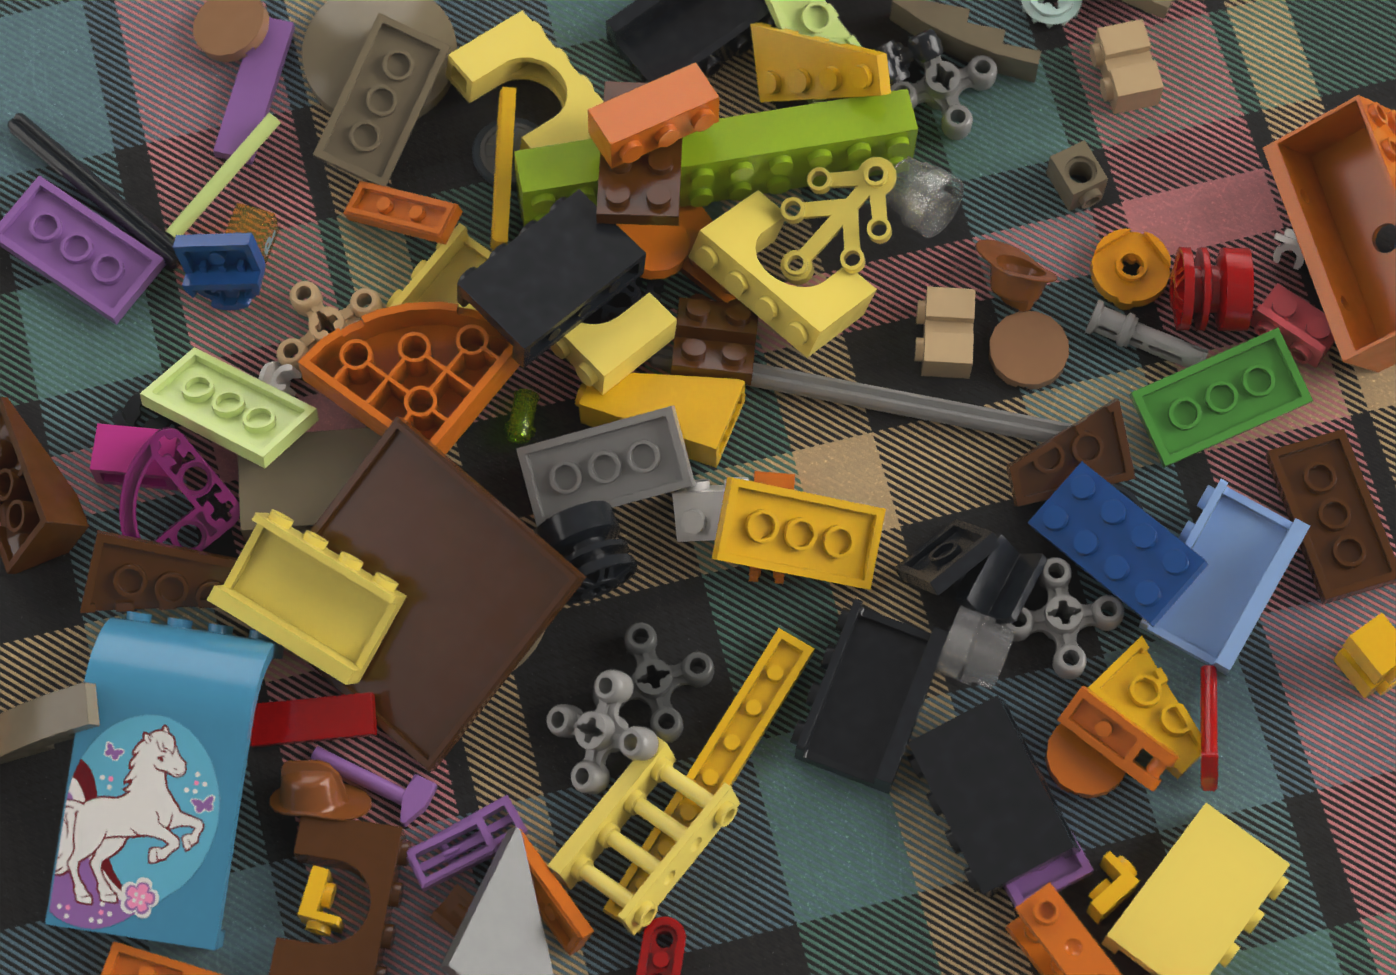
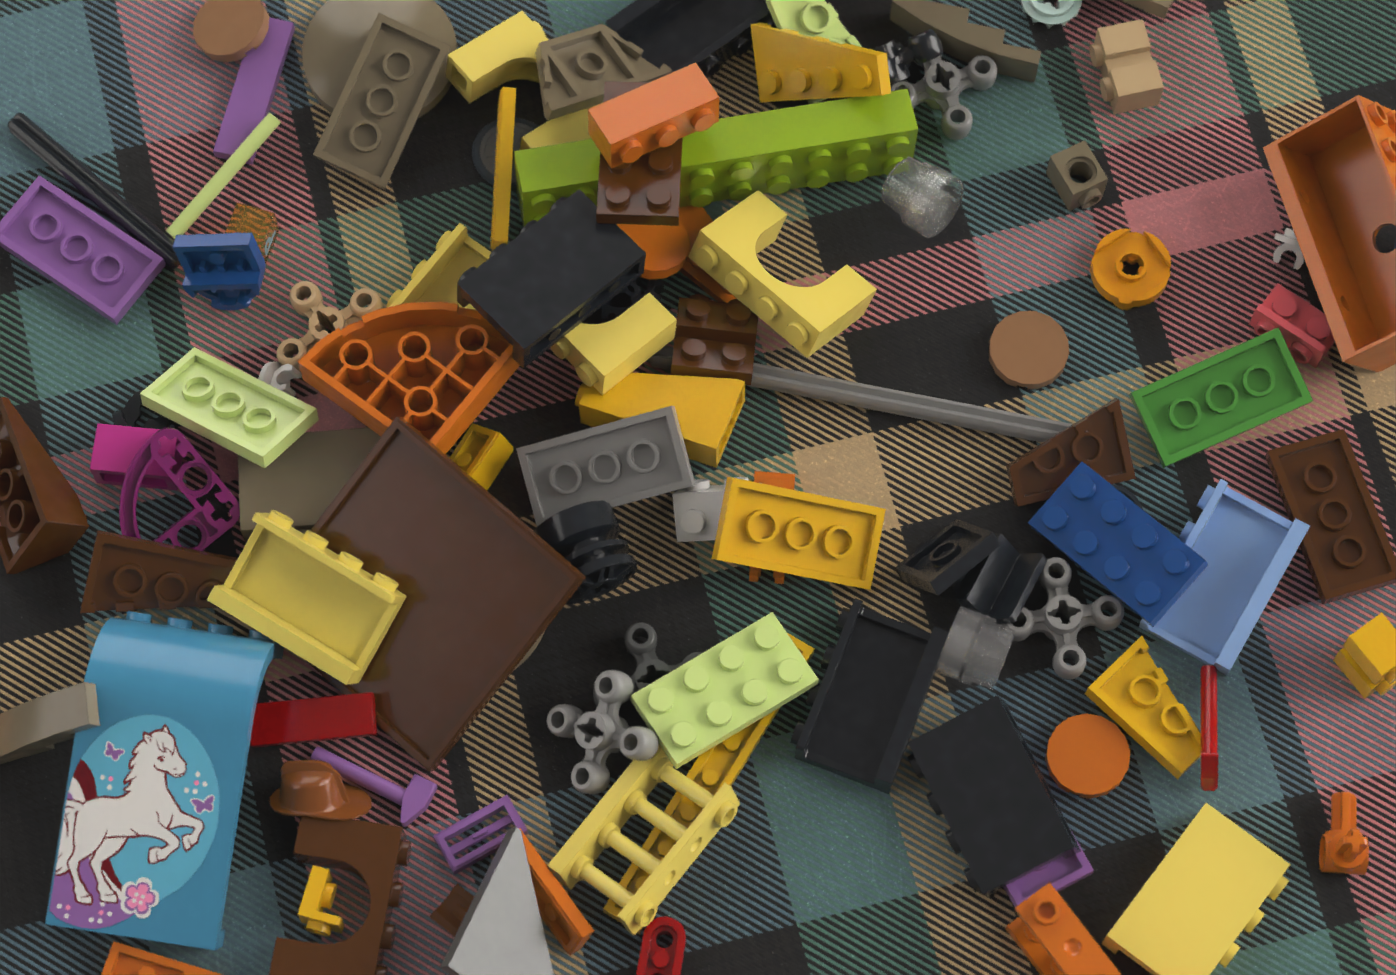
(403, 212): orange tile -> none
(458, 867): medium lavender tile -> none
(482, 454): none -> yellow slope
(522, 416): clear neon green pin -> none
(579, 63): none -> dark tan wing
(724, 690): none -> yellowish green plate
(841, 214): light yellow plant -> none
(947, 332): tan brick -> none
(1014, 274): dark orange piece -> none
(1109, 895): yellow bracket -> none
(1116, 737): orange plate -> none
(1128, 331): light grey pin -> none
(1218, 289): red wheel -> none
(1344, 847): none -> orange axle

